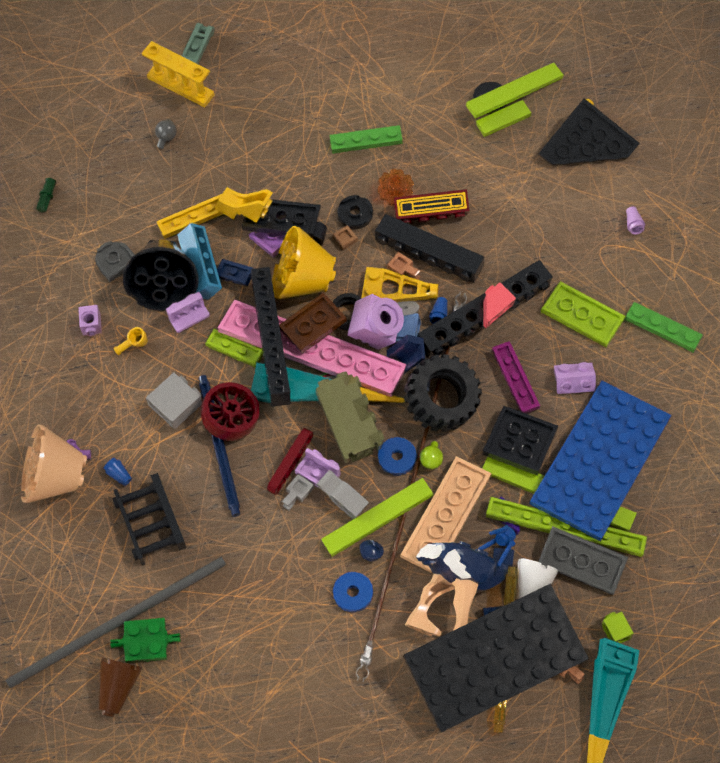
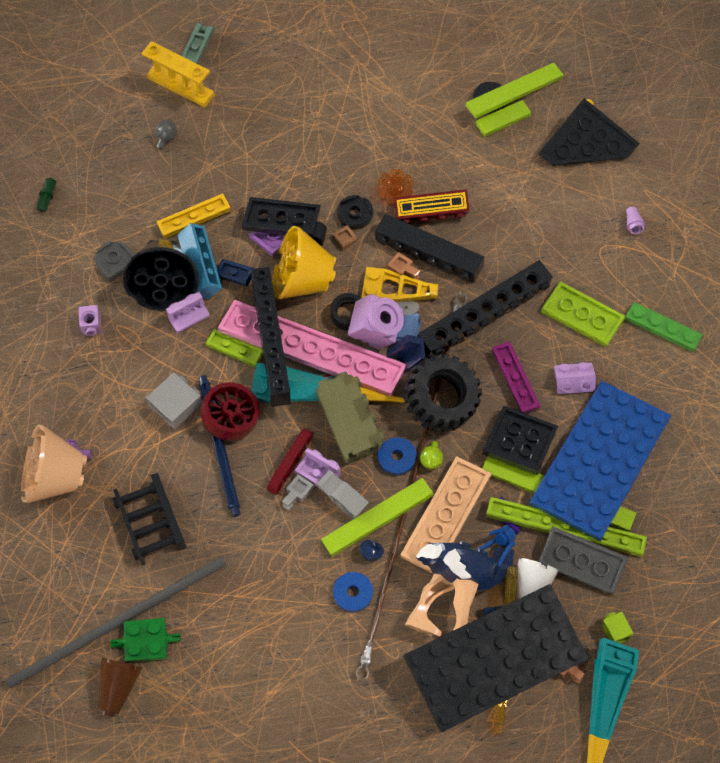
(117, 471): blue cone -> none
(133, 338): yellow bar -> none
(250, 205): yellow arch -> none
(312, 323): reddish brown plate -> none
(366, 139): bright green plate -> none
(439, 310): blue cone -> none
(496, 303): coral slope -> none

